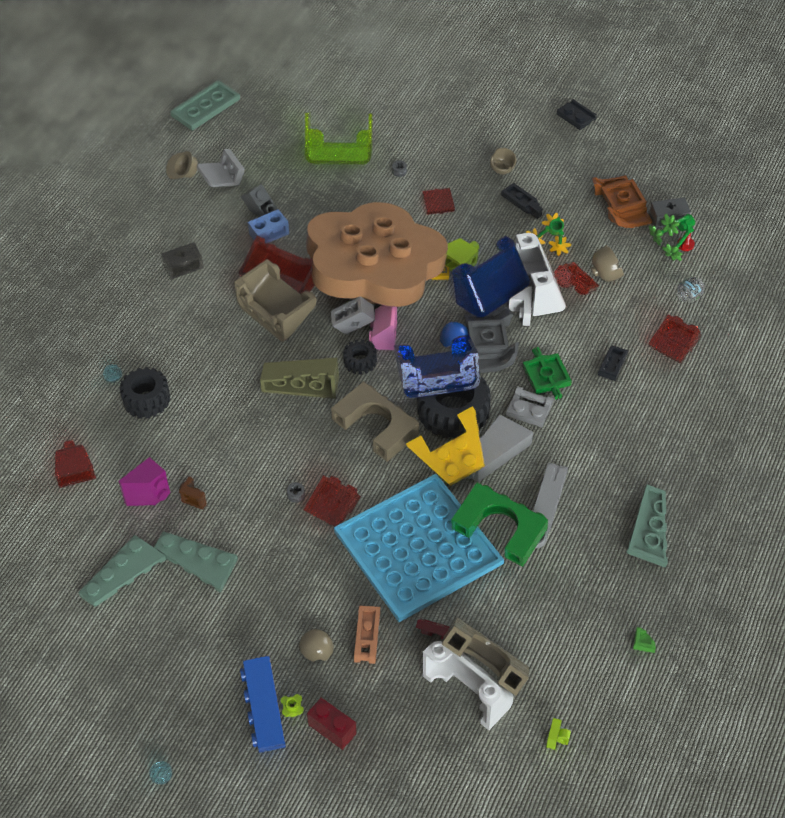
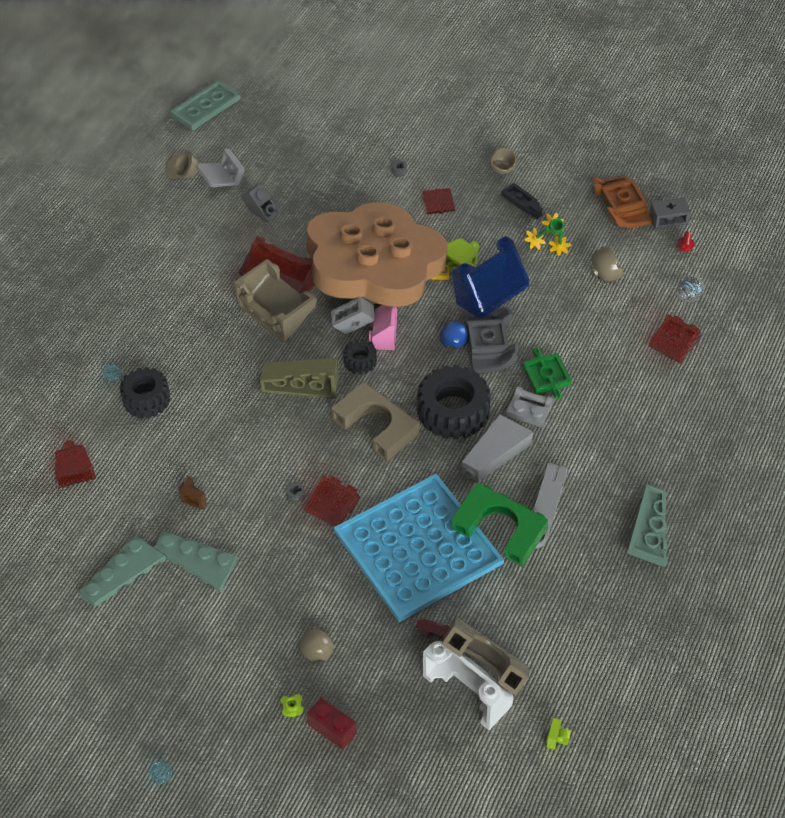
(145, 484): magenta slope -> none
(182, 260): clear smoke brick -> none
(263, 703): blue wedge -> none
(269, 226): medium blue brick -> none
(337, 153): clear neon green windscreen -> none
(367, 634): nougat plate -> none
(440, 371): clear blue windscreen -> none
(457, 457): yellow wing -> none
(522, 303): white slope -> none
(547, 292): white windscreen -> none
(573, 275): clear red plate -> none
(576, 114): black plate -> none
(613, 363): black plate -> none
(643, 641): bright green tile -> none
(683, 224): bright green plant -> none

